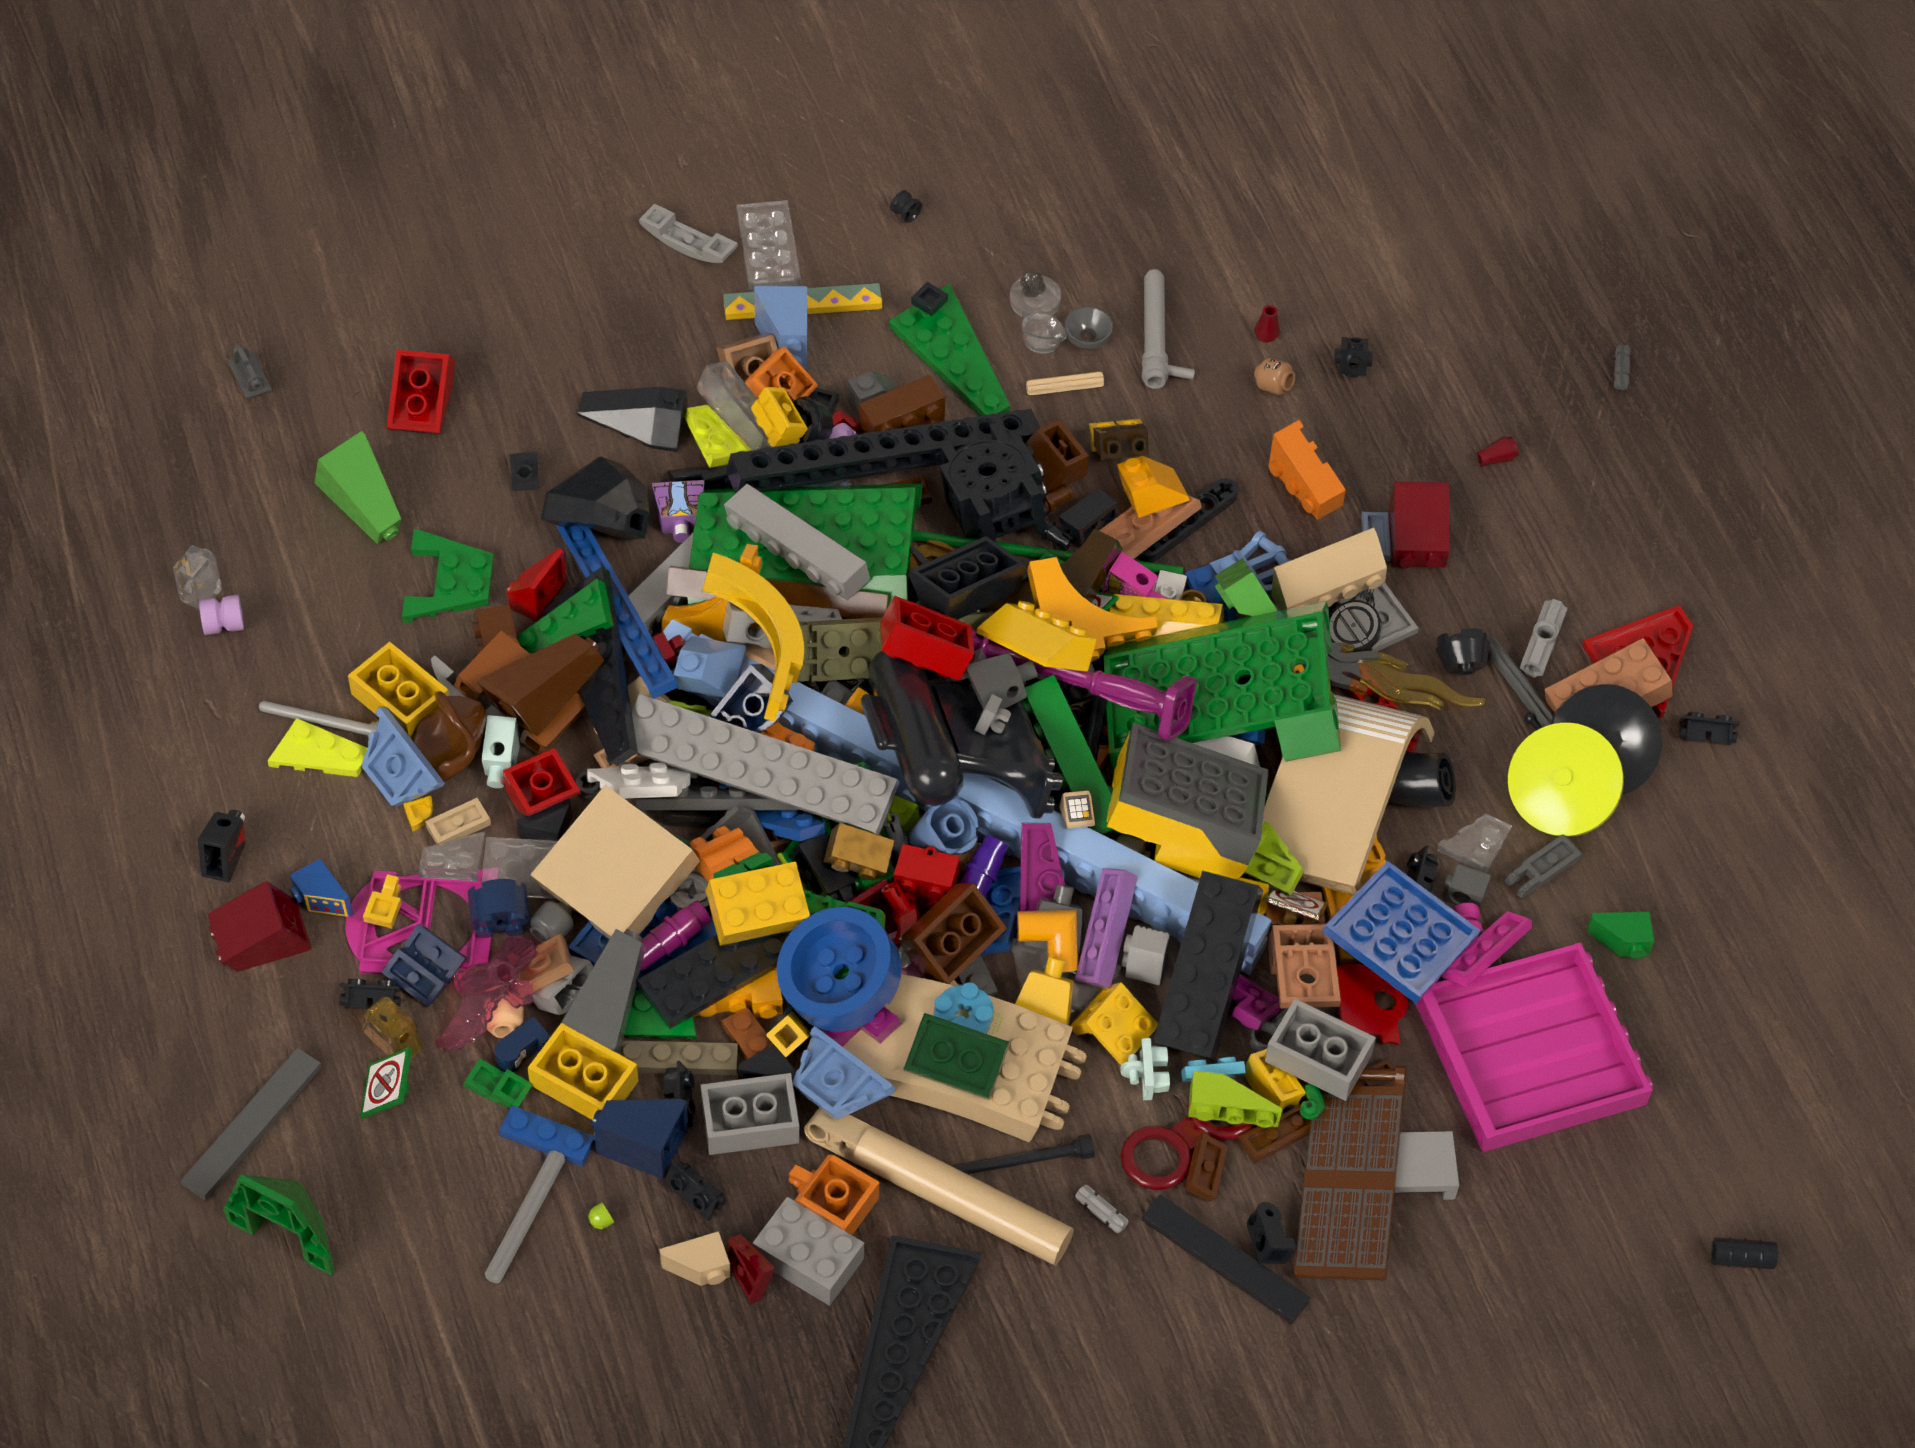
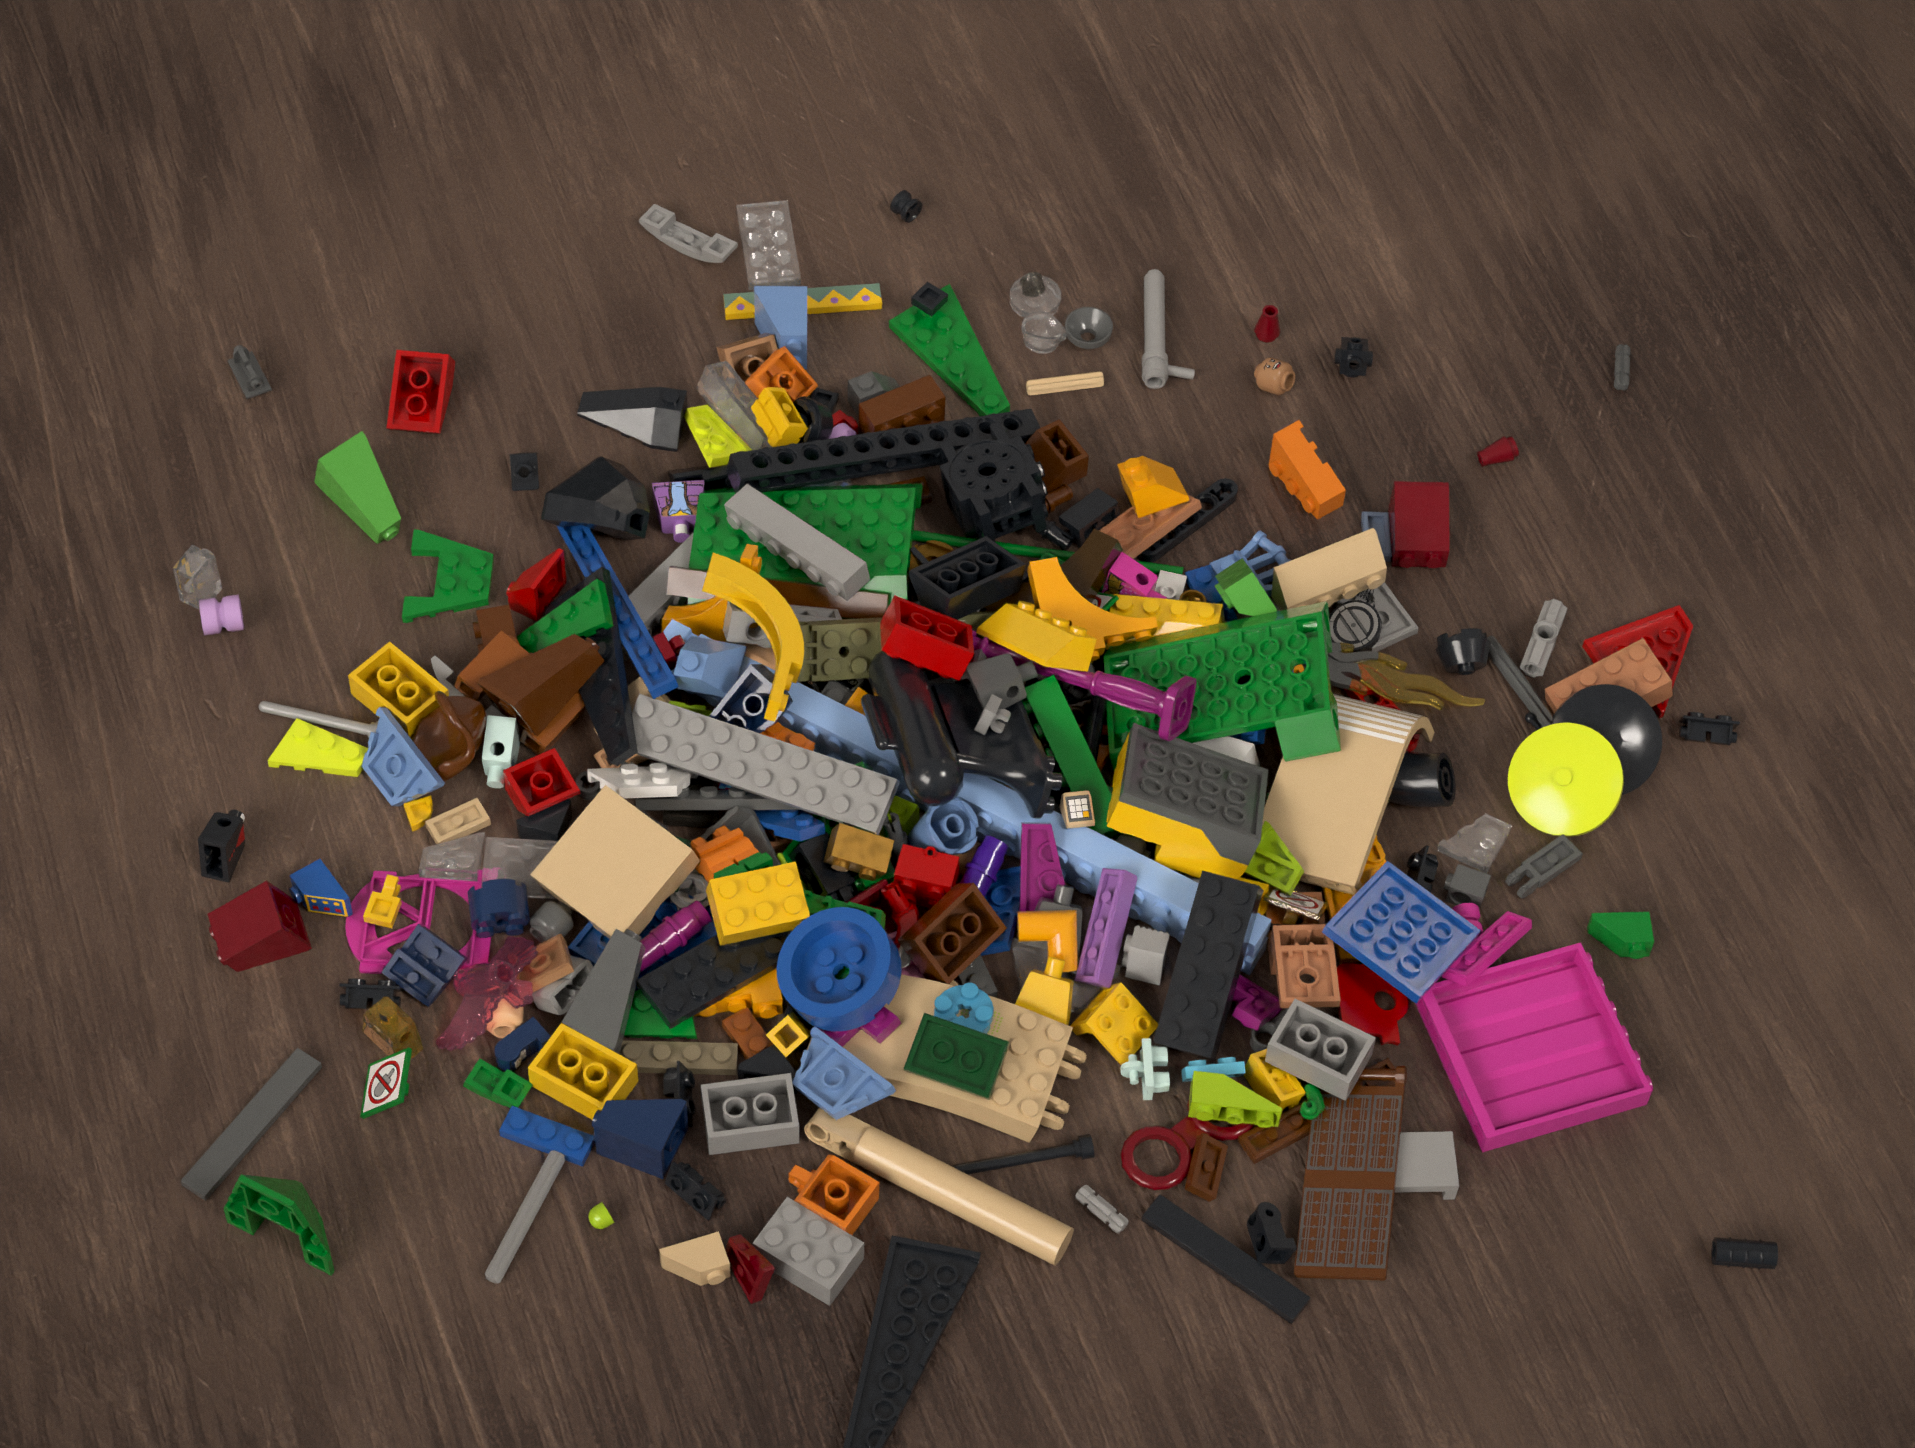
(1119, 440): dark brown hips -> none

